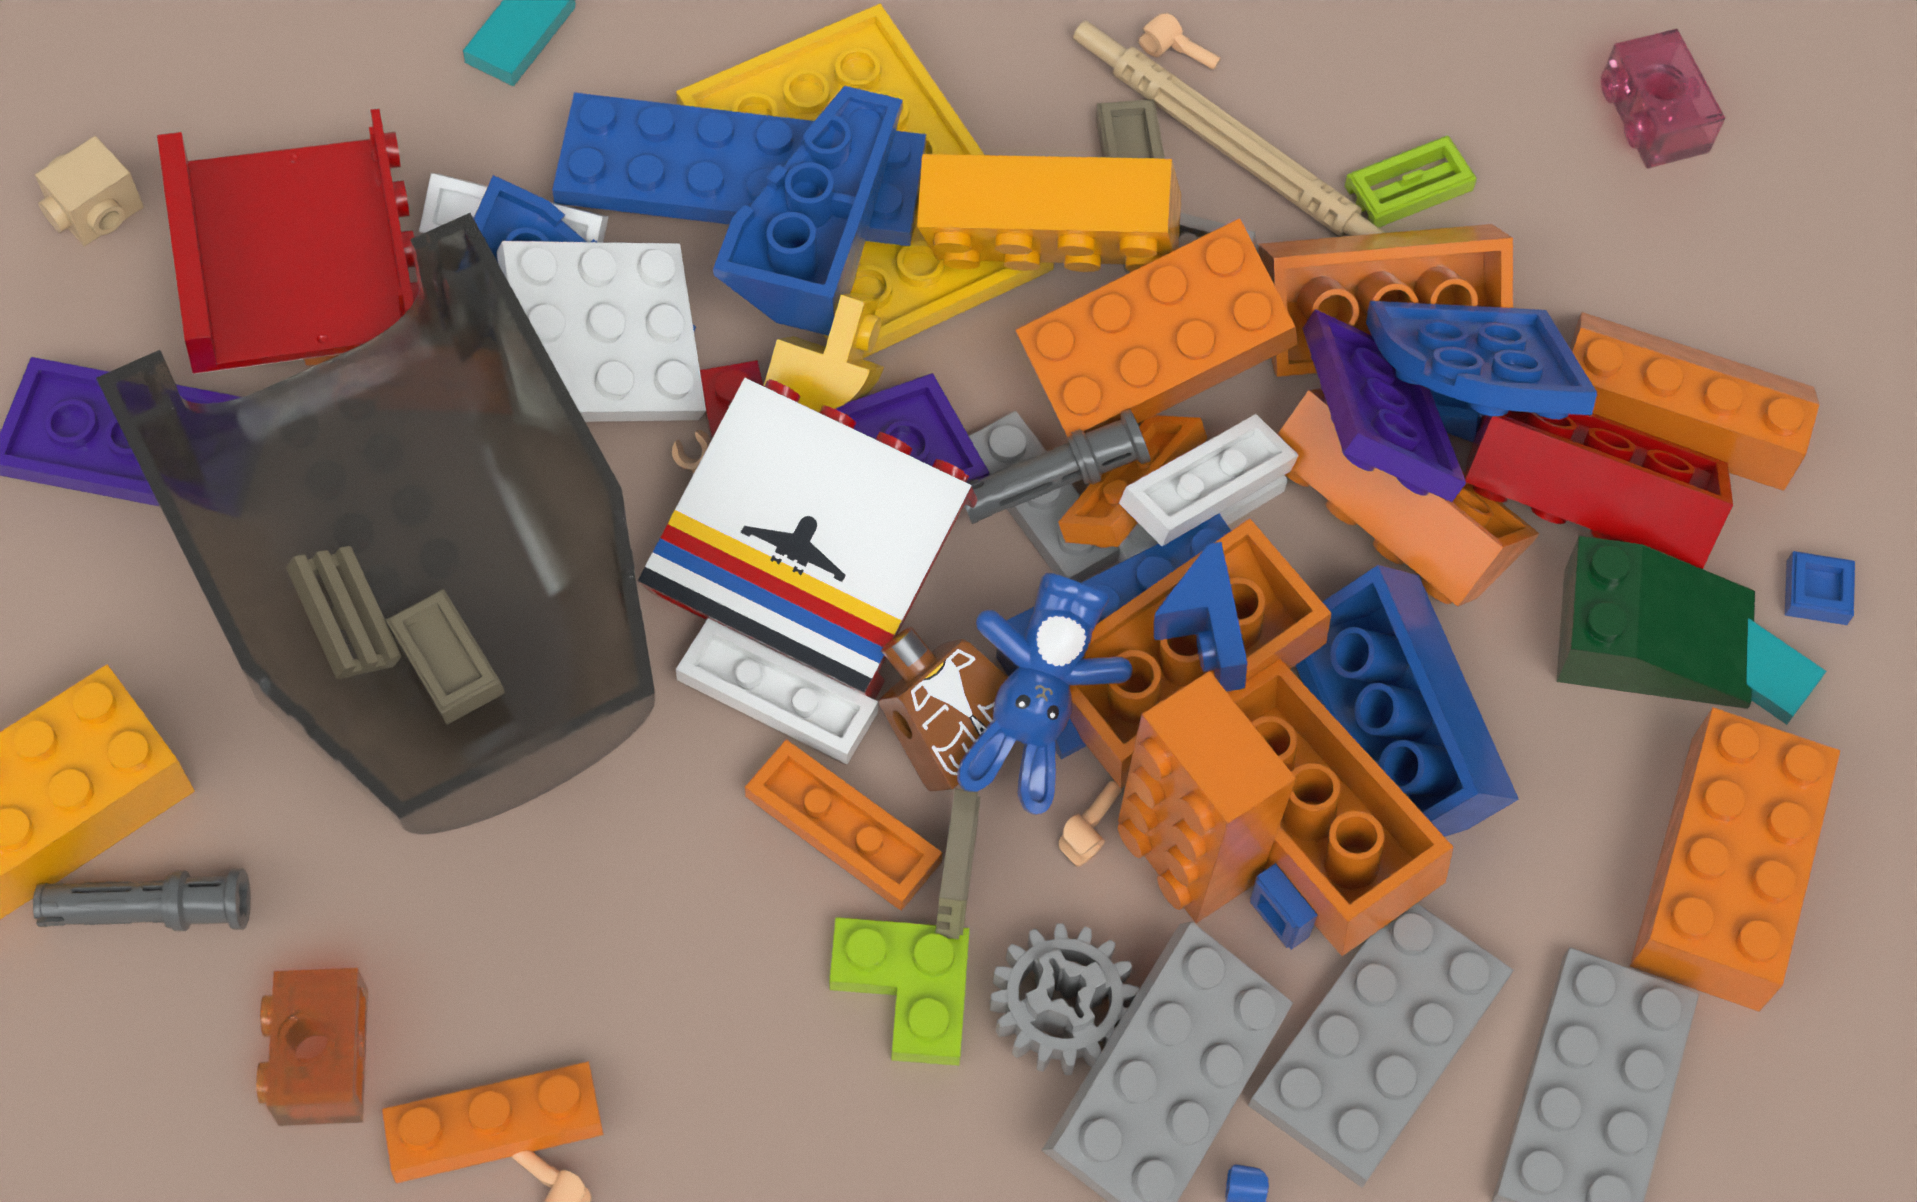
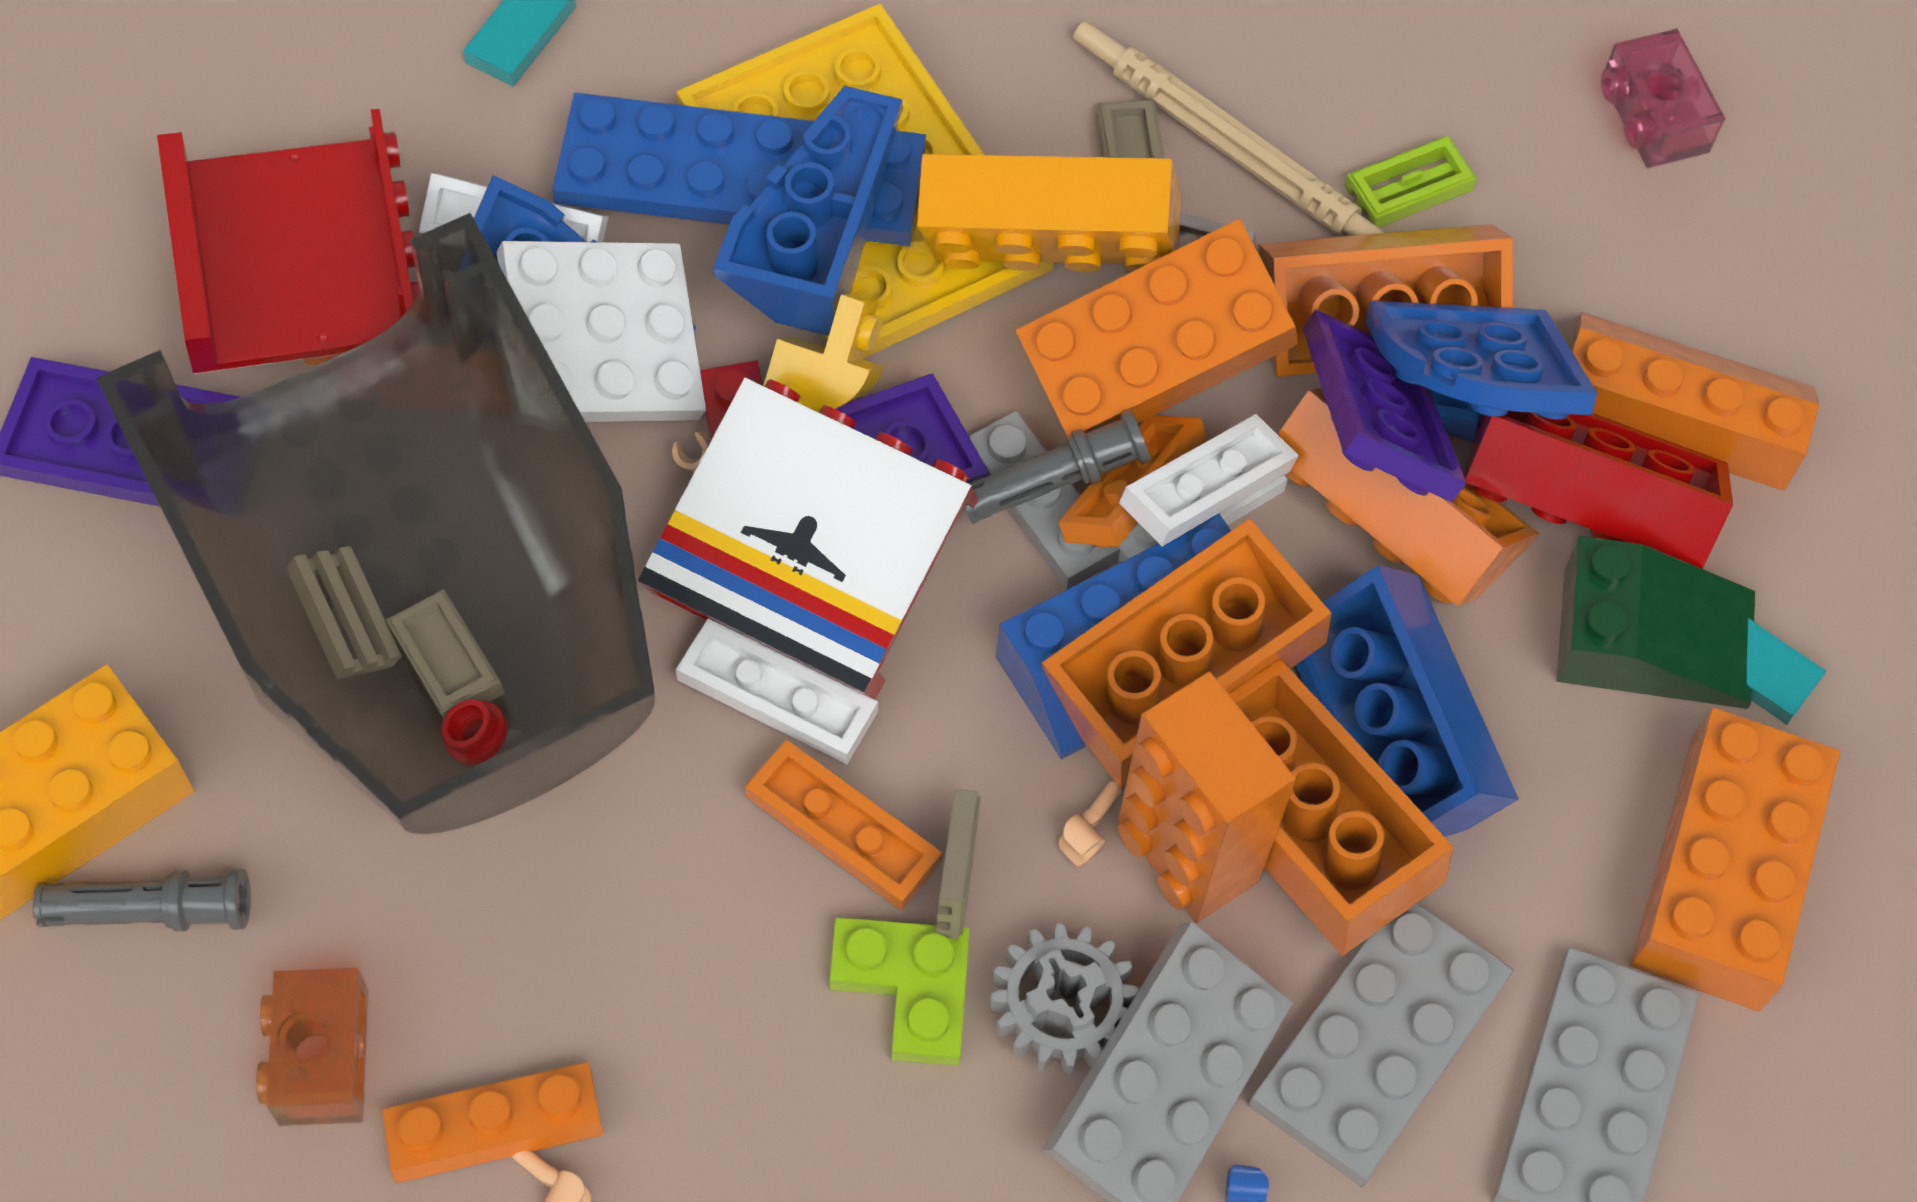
(87, 192): tan brick -> none
(474, 731): none -> red plate
(939, 703): dark orange torso -> none
(1036, 697): blue animal -> none
(1166, 32): light nougat hand -> none
(1206, 607): blue slope -> none
(1282, 907): blue tile -> none
(1820, 588): blue tile -> none

